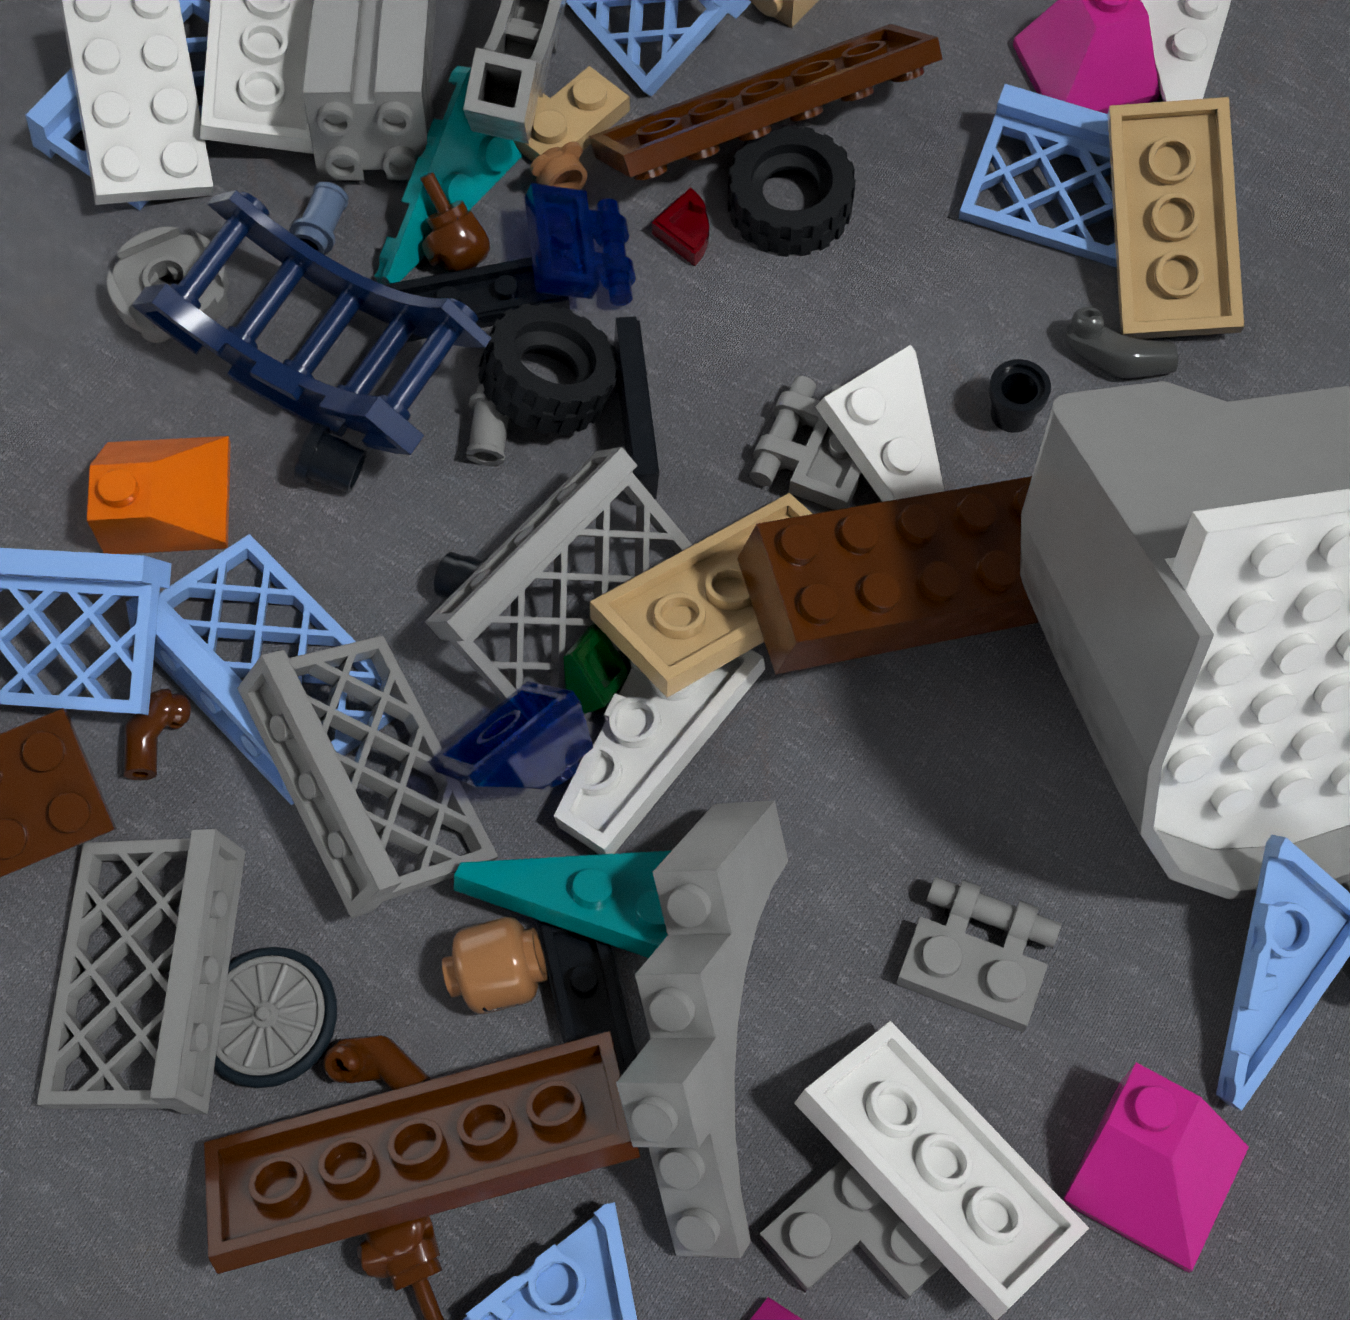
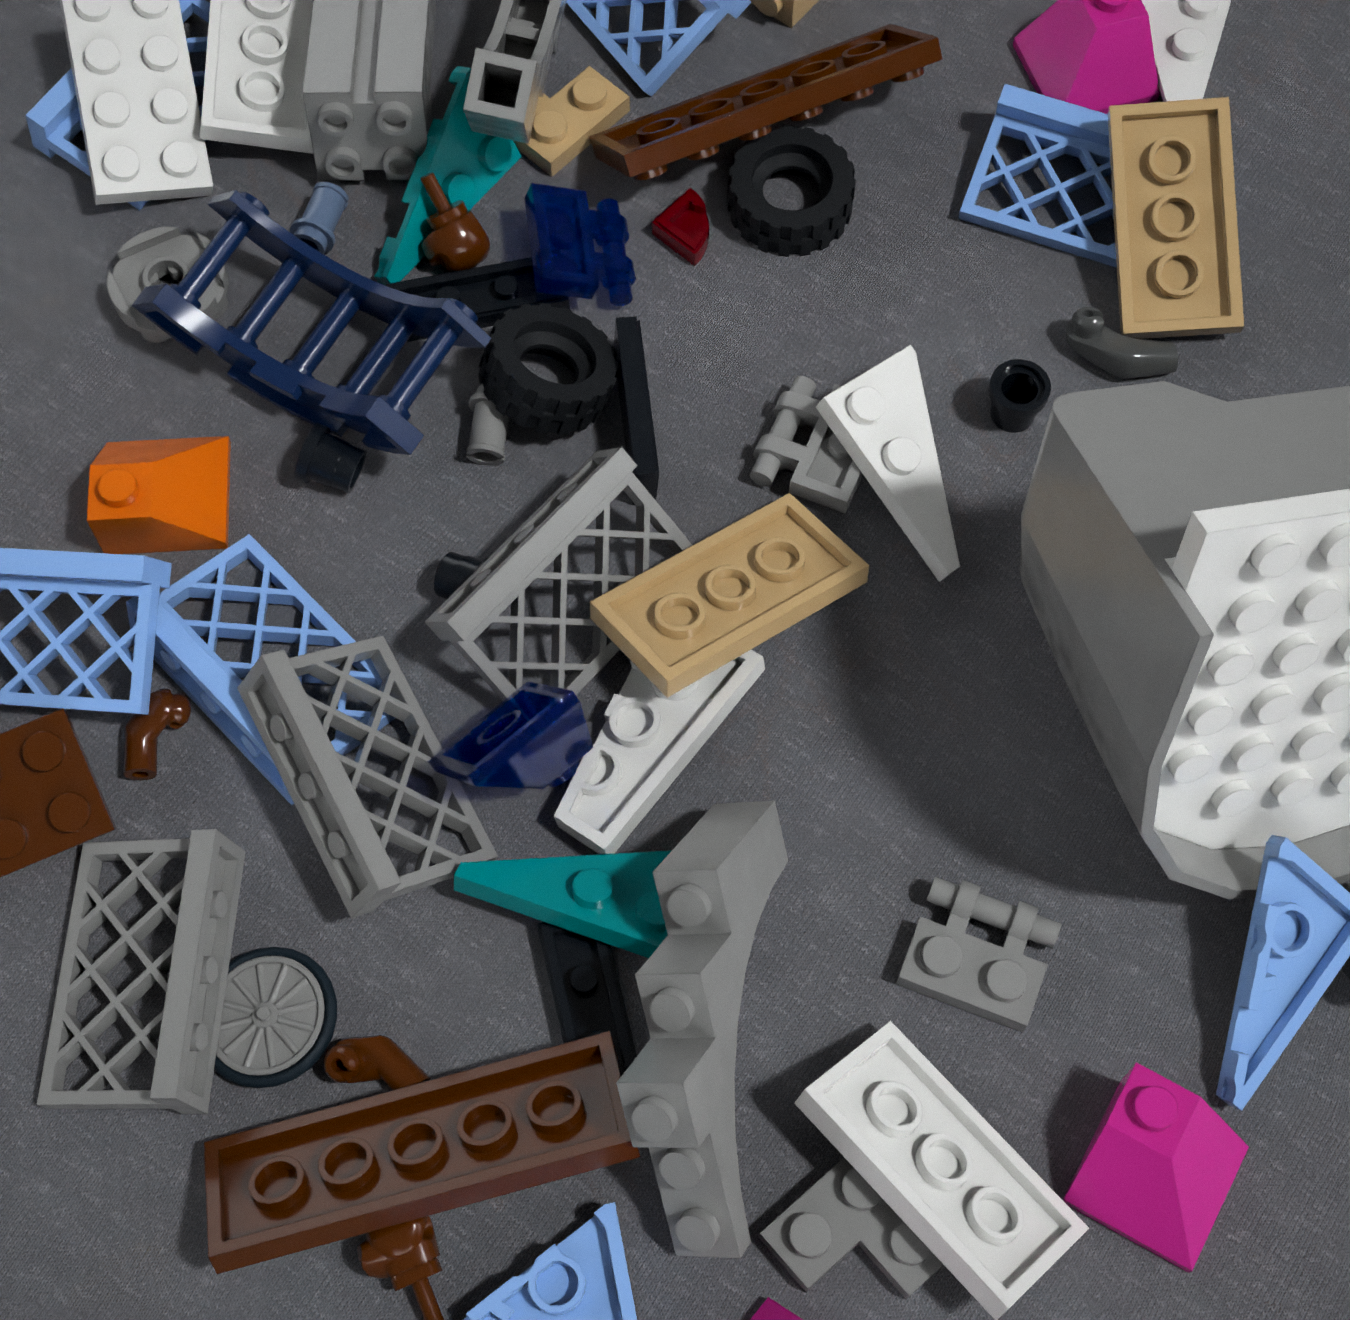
(495, 965): medium nougat head -> none
(560, 167): medium nougat plate -> none
(594, 669): dark green slope -> none
(888, 575): reddish brown brick -> none

